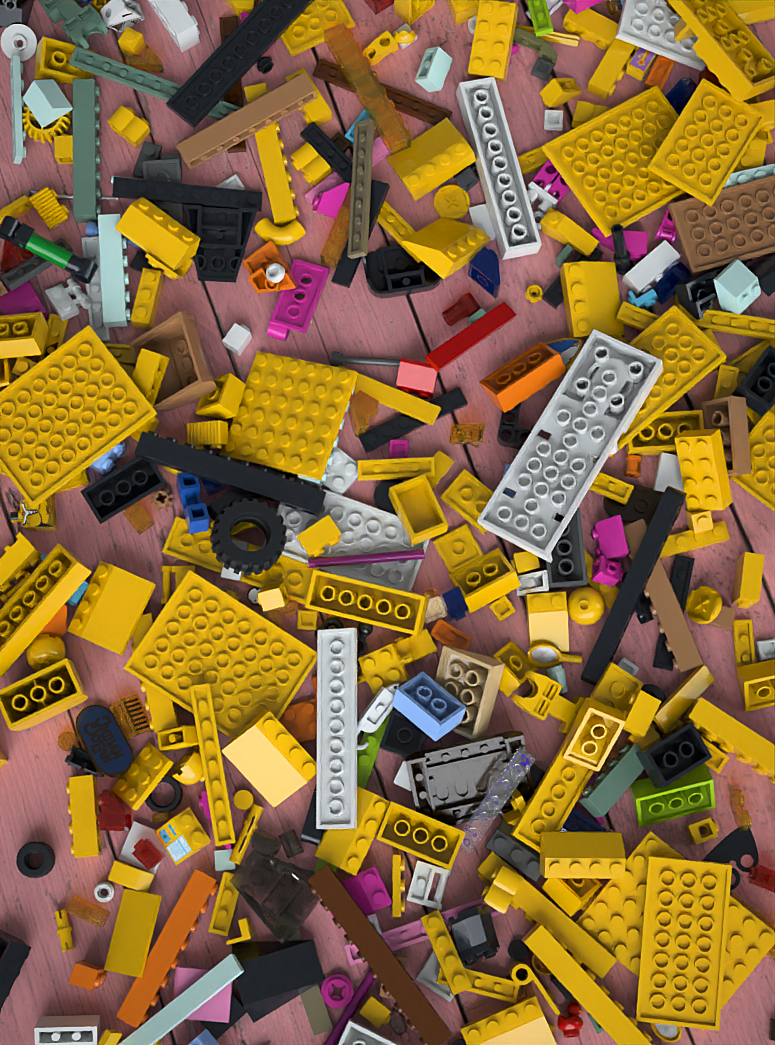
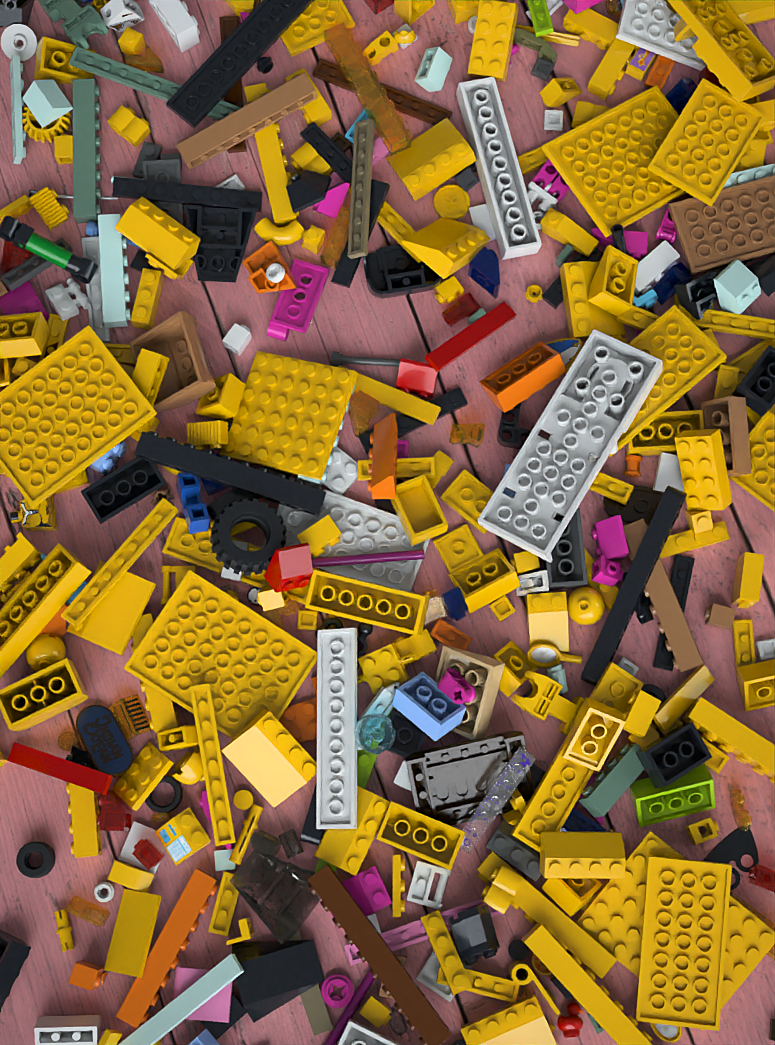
(60, 768): none -> red tile
(119, 563): none -> yellow plate
(138, 518): clear yellow brick -> none
(290, 568): none -> slope
(306, 189): none -> black slope
(313, 239): none -> yellow brick
(374, 733): none -> clear light blue cylinder
(384, 459): none -> orange slope
(448, 291): none -> yellow brick
(456, 687): none -> dark pink piece
(614, 282): none -> yellow slope
(703, 604): yellow tile -> none

